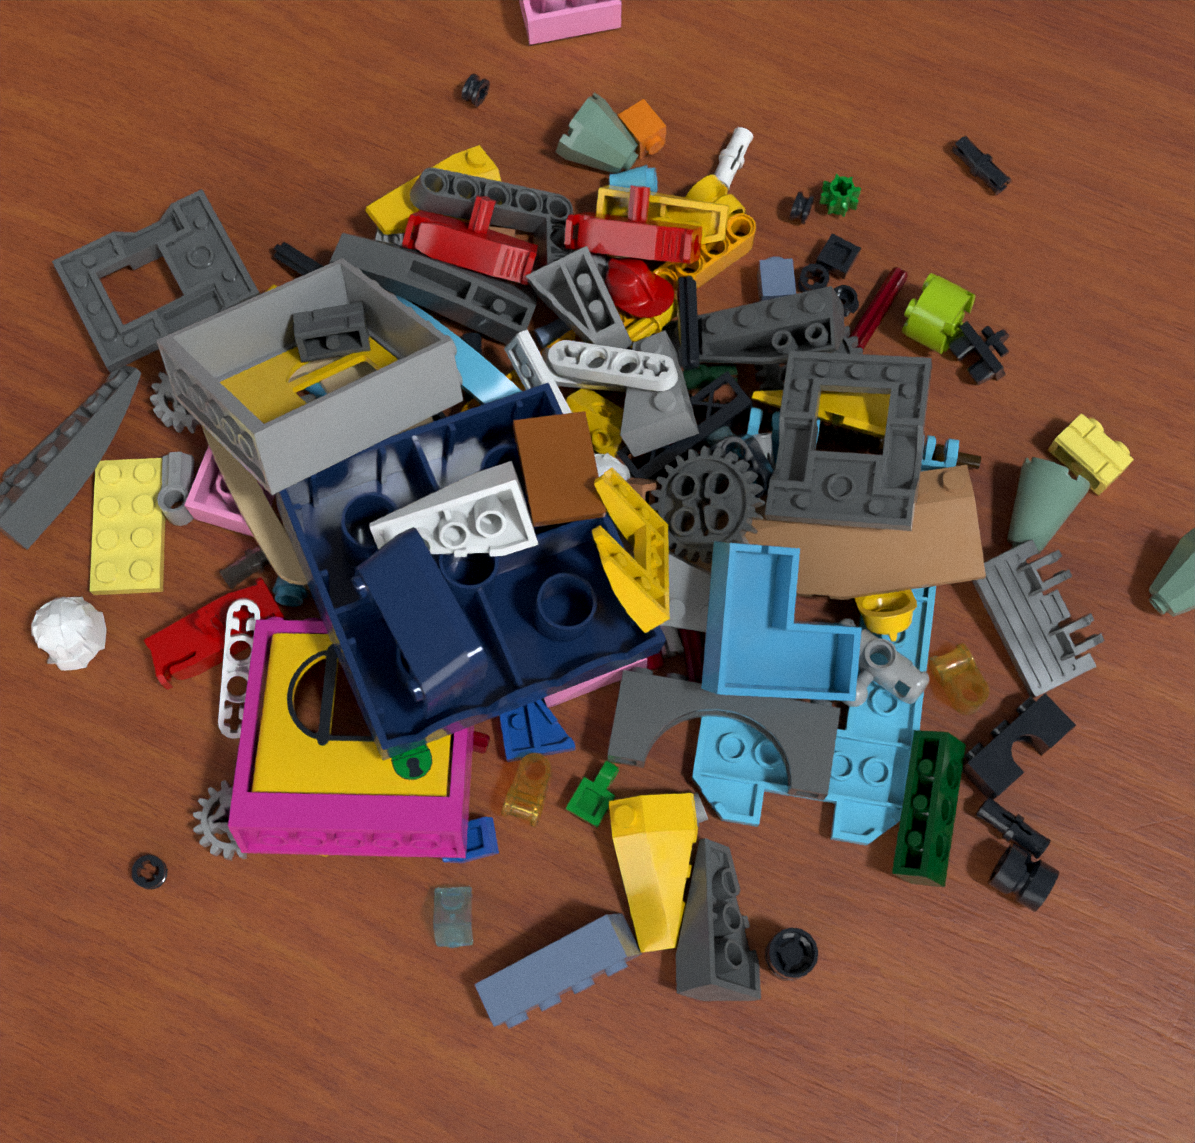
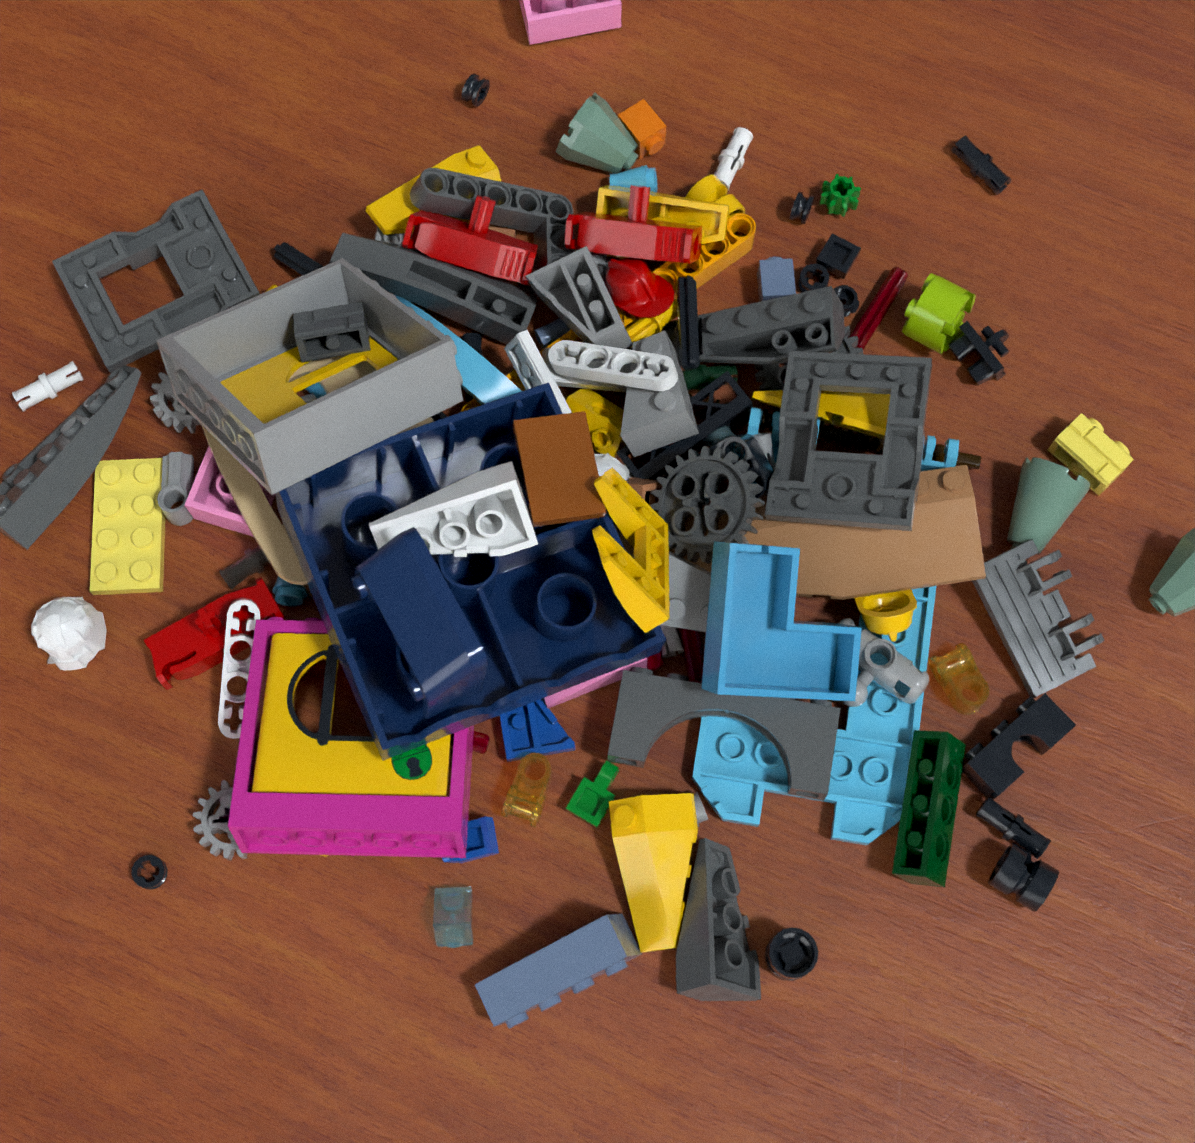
(47, 386): none -> white pin

